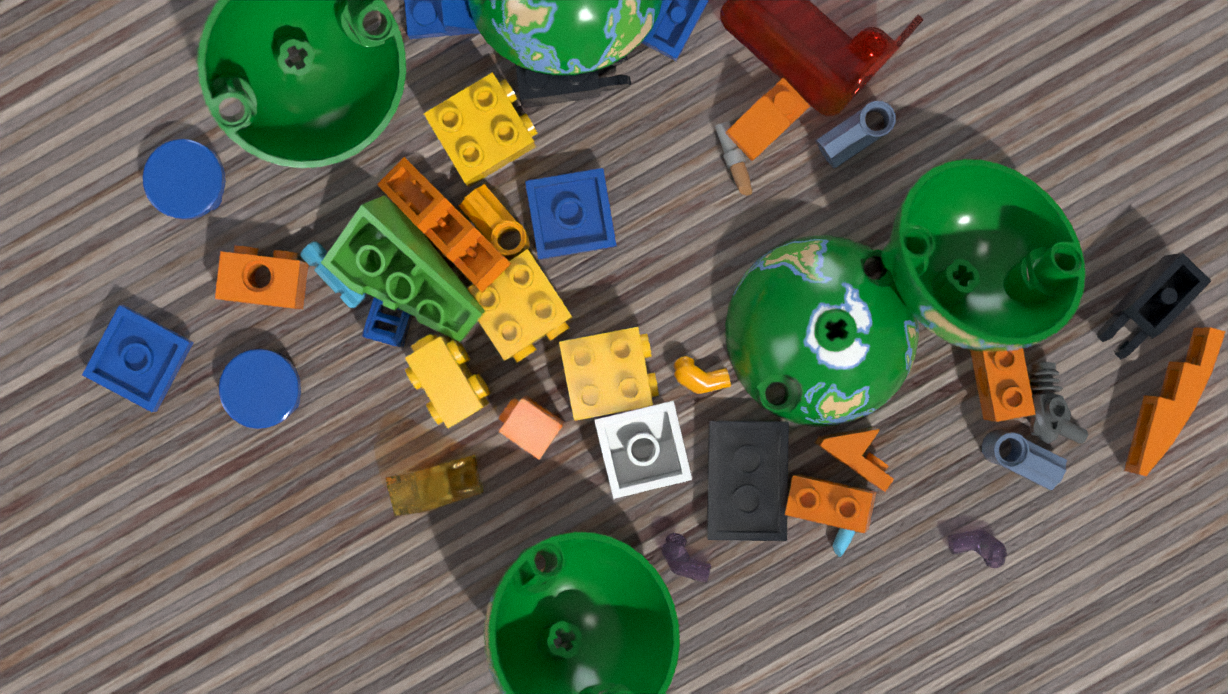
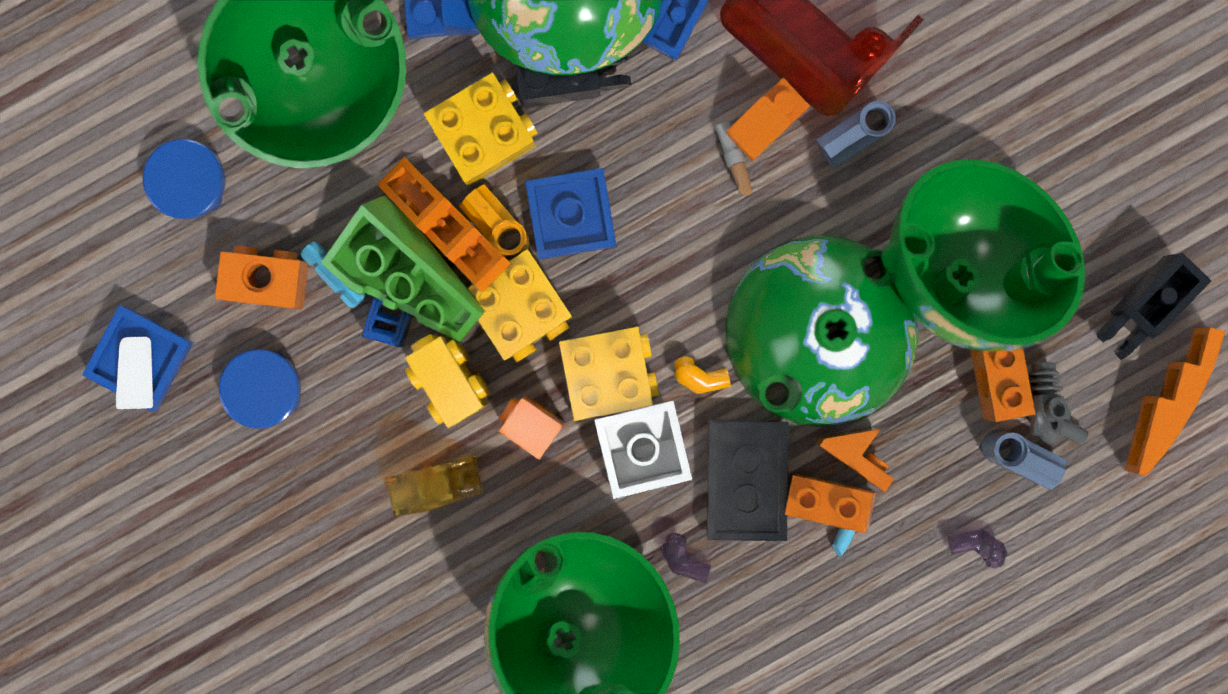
(134, 374): none -> white sticker

